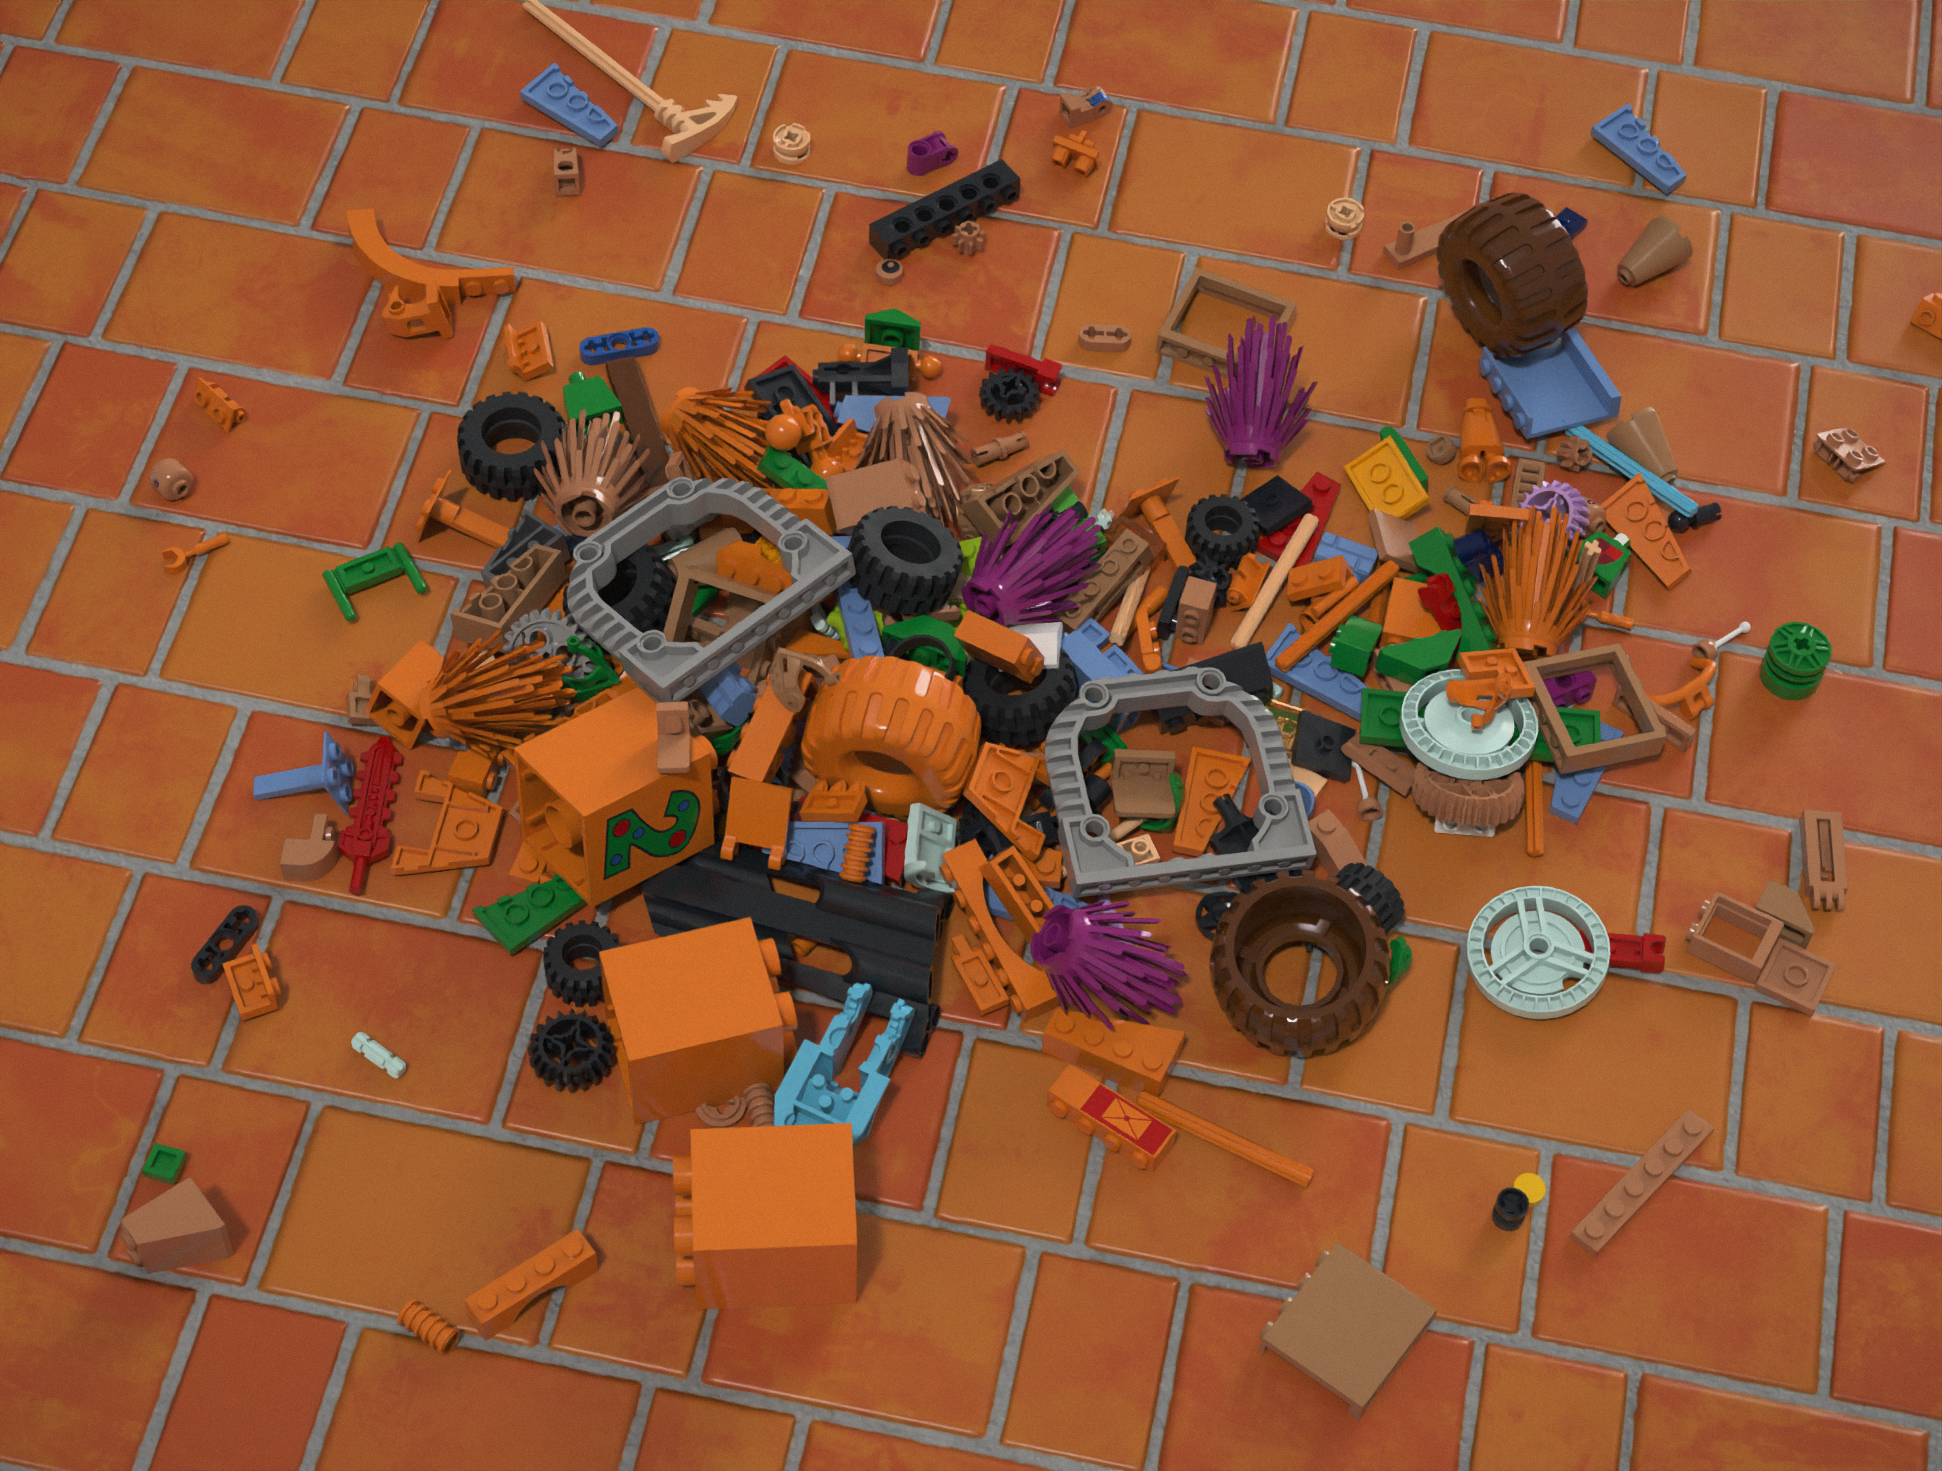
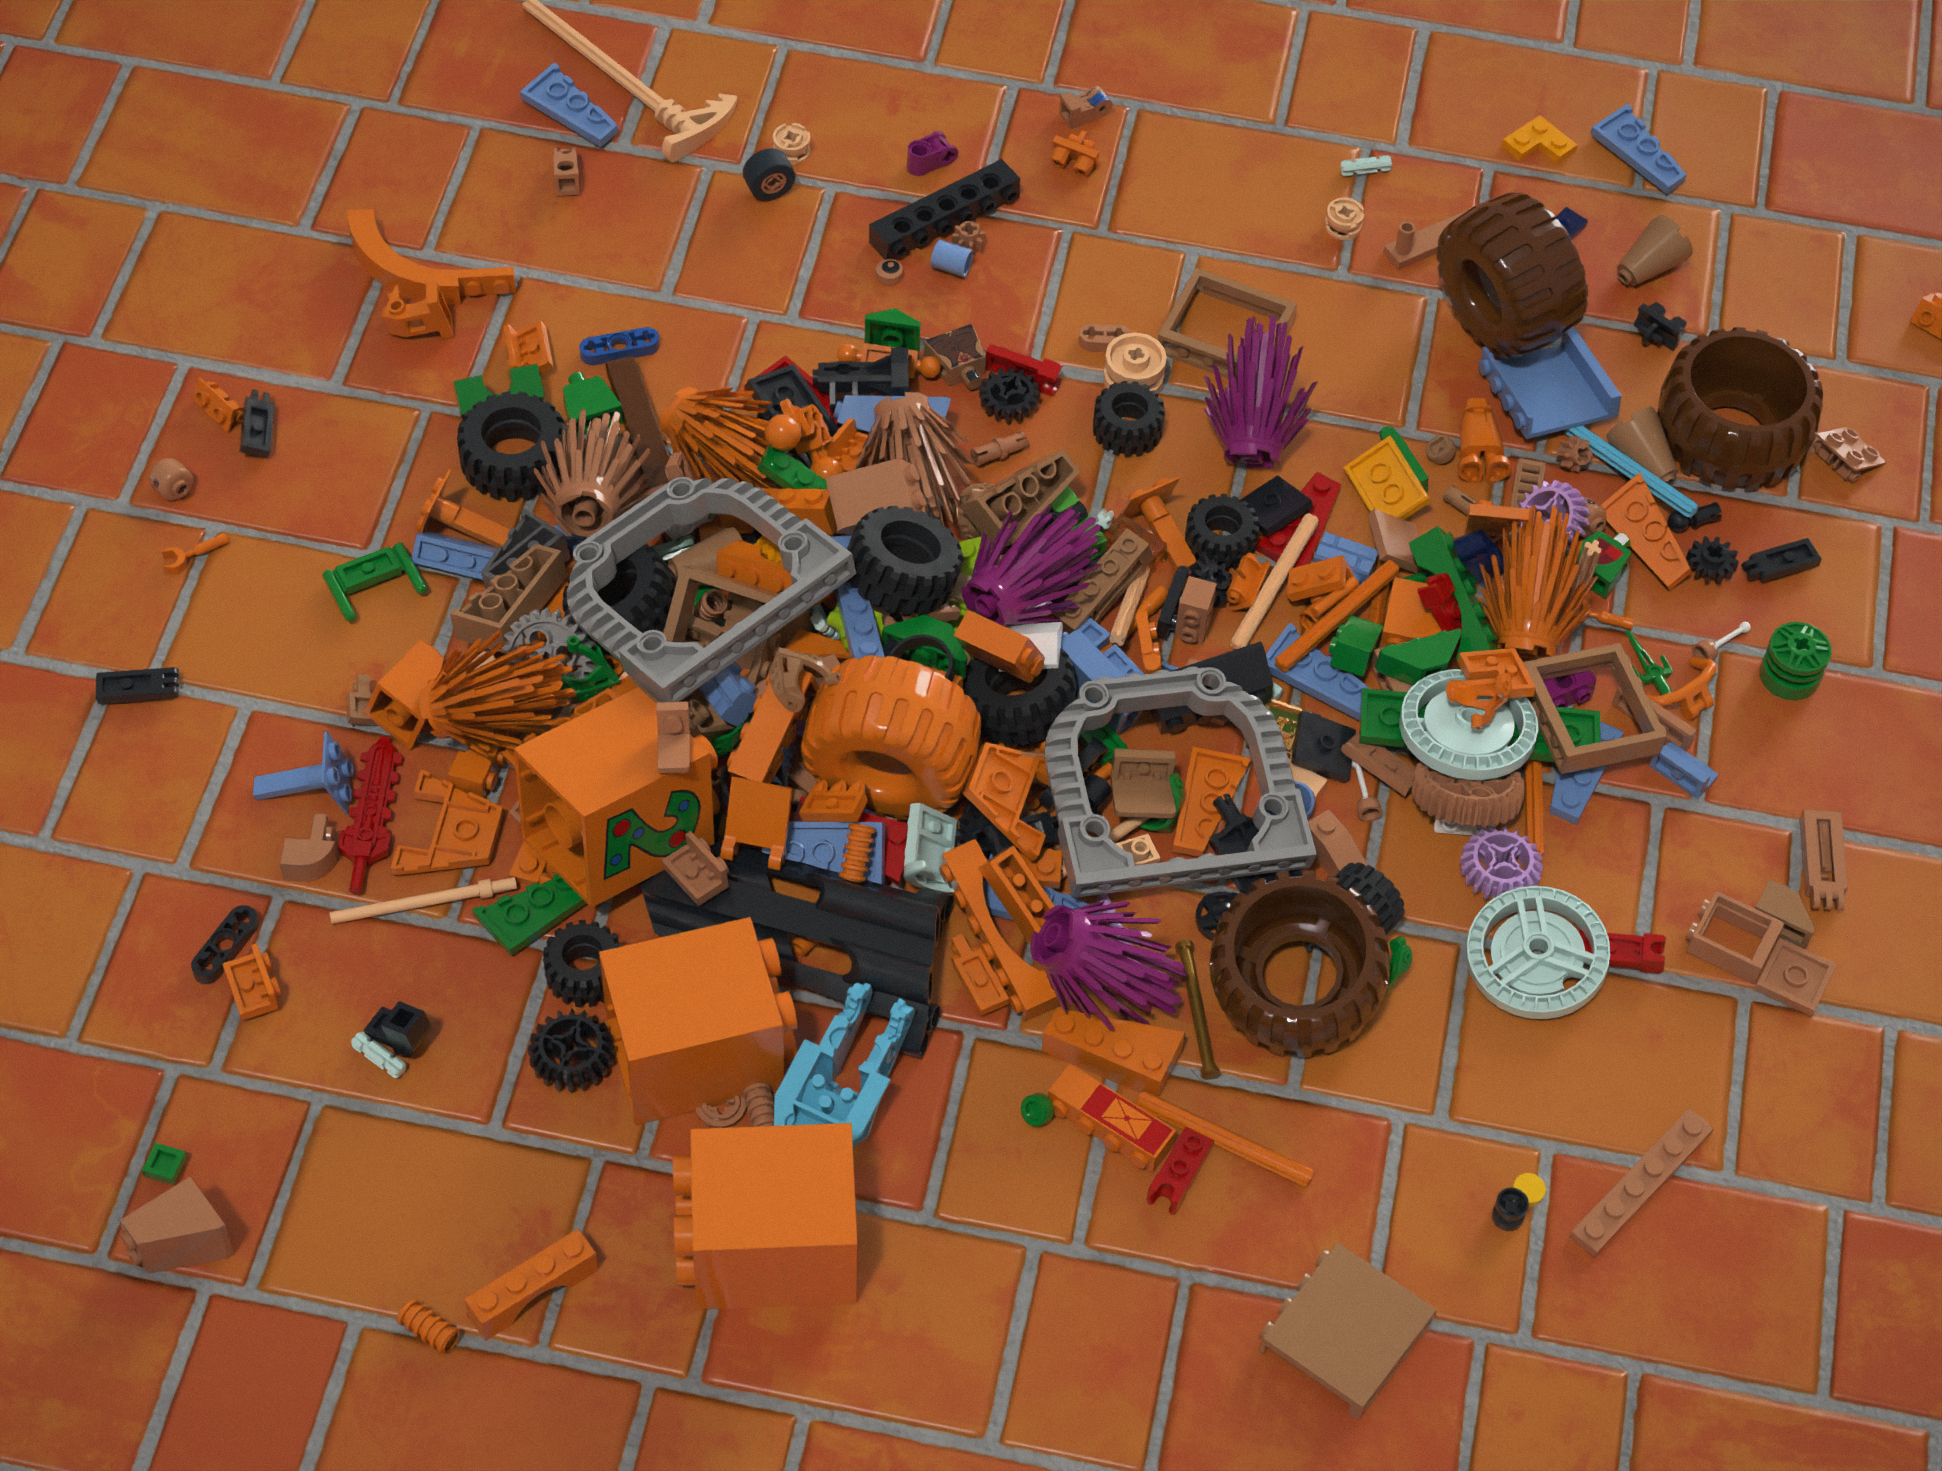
(137, 685): none -> black hinge
(257, 425): none -> black hinge
(399, 1028): none -> black brick
(451, 554): none -> medium blue panel
(472, 389): none -> green arch
(483, 889): none -> light nougat bar
(697, 869): none -> nougat bracket
(710, 605): none -> nougat piece
(768, 174): none -> black wheel
(951, 258): none -> light blue piece
(959, 356): none -> torso
(1037, 1109): none -> green tile
(1126, 435): none -> black tyre
(1135, 359): none -> light nougat wheel
(1180, 1168): none -> red plate
(1209, 1069): none -> pearl gold bar
(1366, 165): none -> light aqua axle
(1498, 855): none -> lavender gear
(1542, 136): none -> light orange plate
(1653, 672): none -> green piece
(1659, 328): none -> black hips
(1683, 770): none -> medium blue panel
(1712, 560): none -> black gear
(1752, 375): none -> reddish brown tyre
(1782, 561): none -> black hinge

